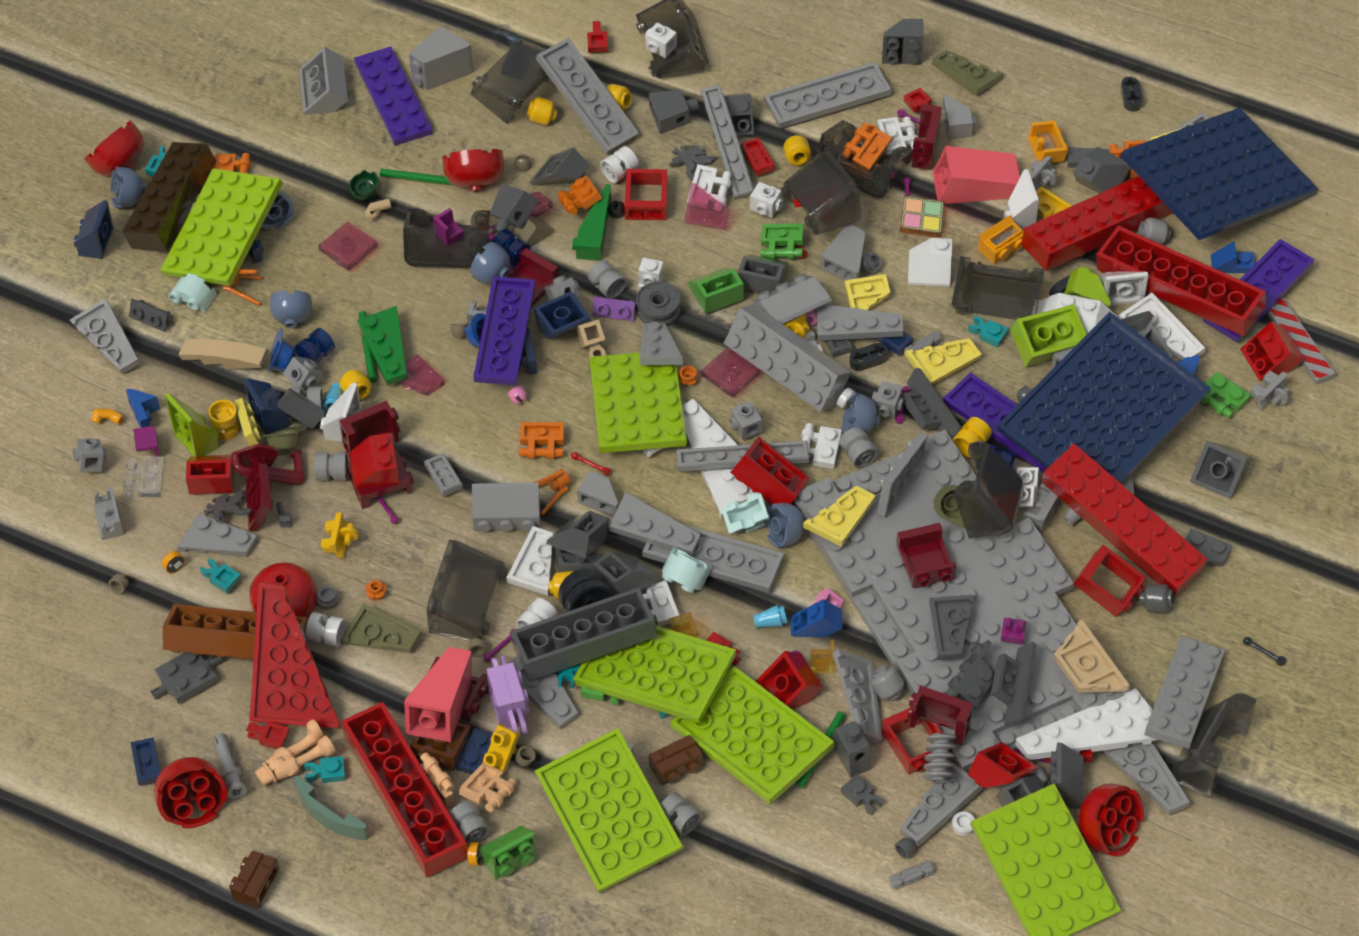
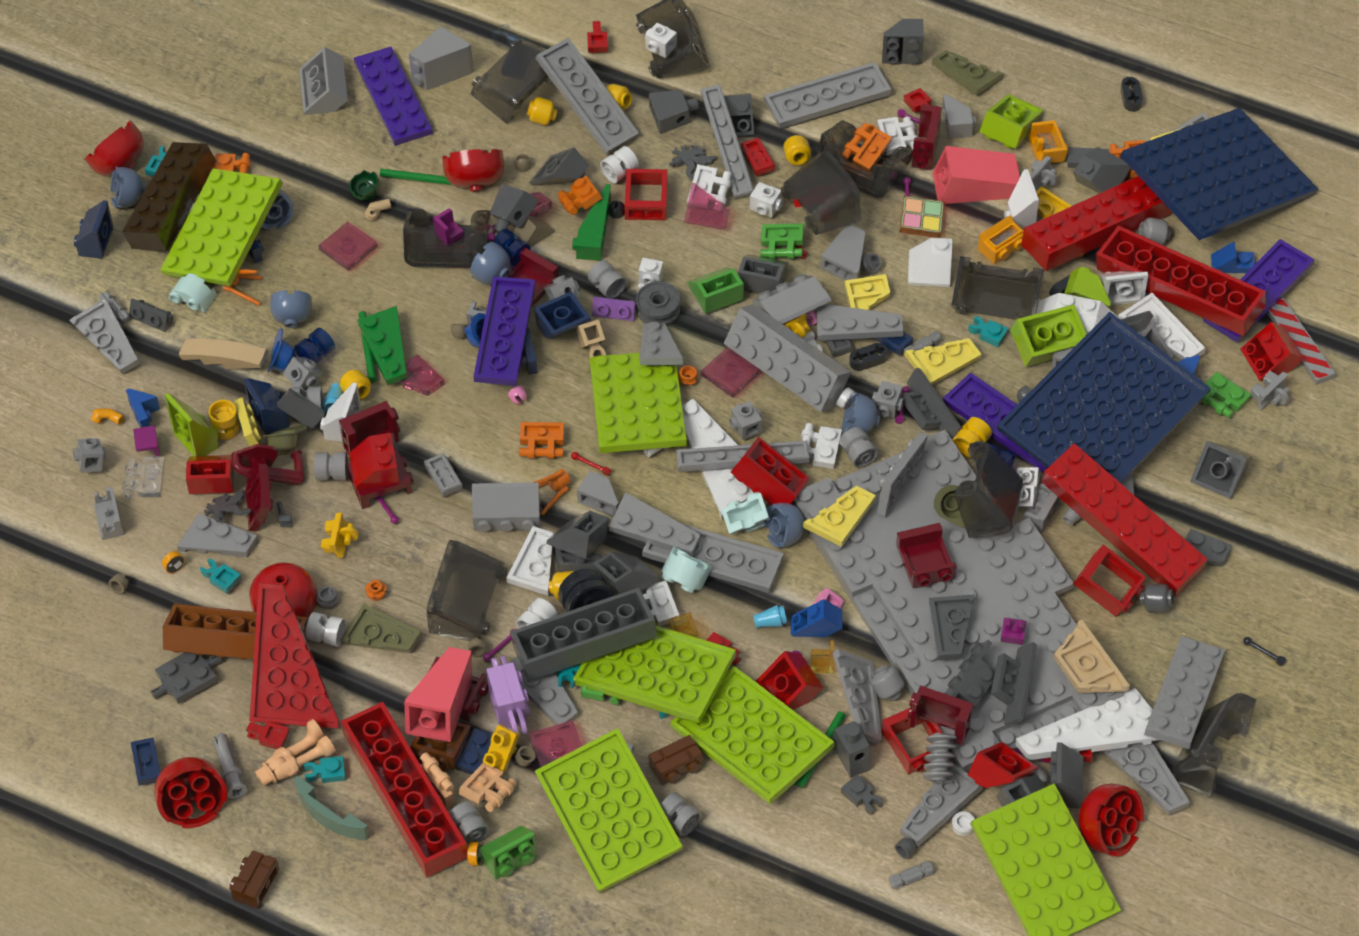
(122, 315): none -> light grey axle
(554, 742): none -> clear pink plate
(1010, 121): none -> lime slope

